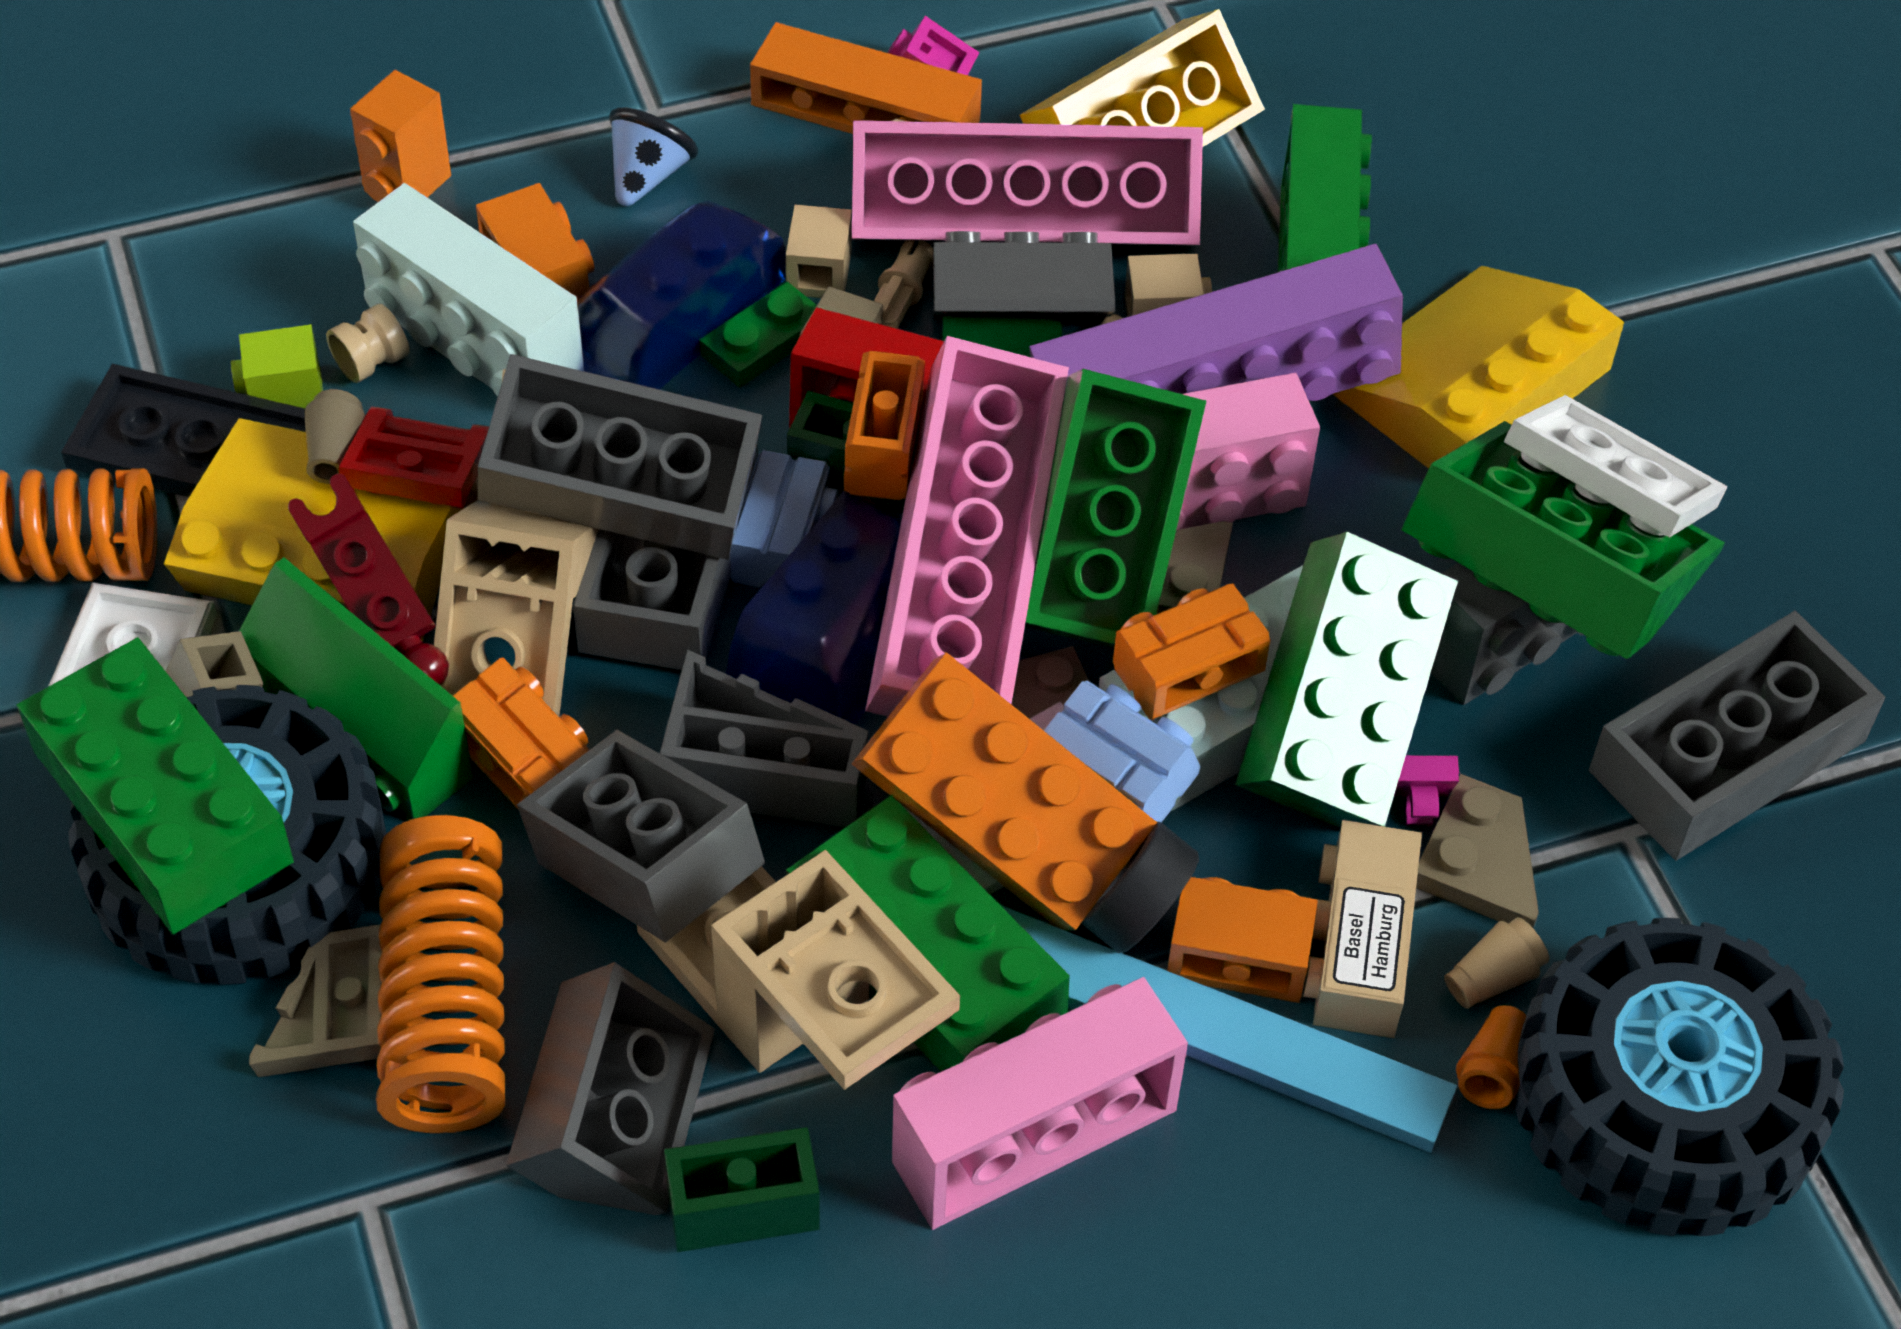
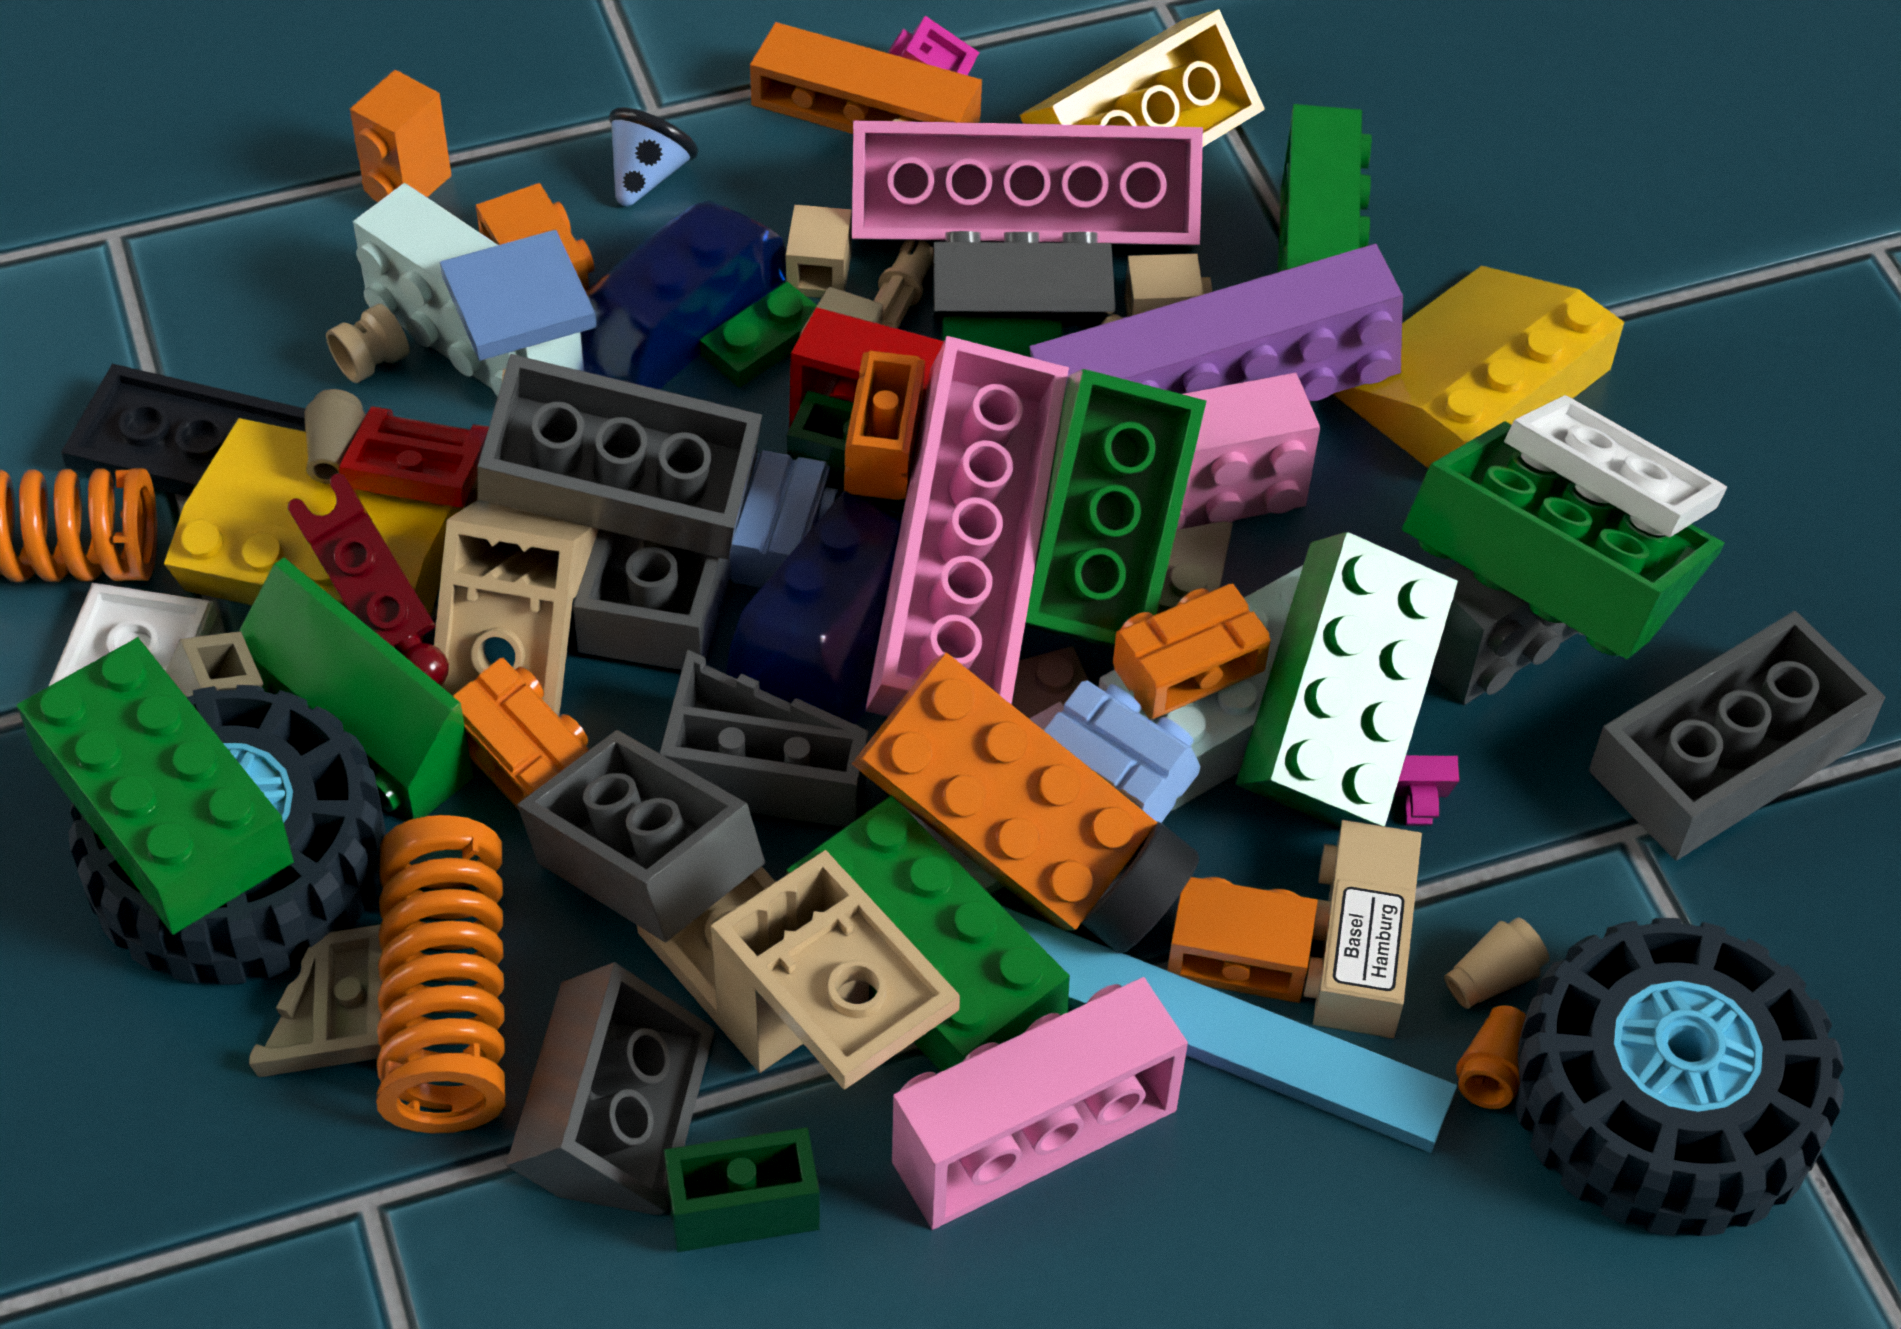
(279, 366): lime brick -> none
(518, 295): none -> medium blue tile
(1481, 854): dark tan wing -> none

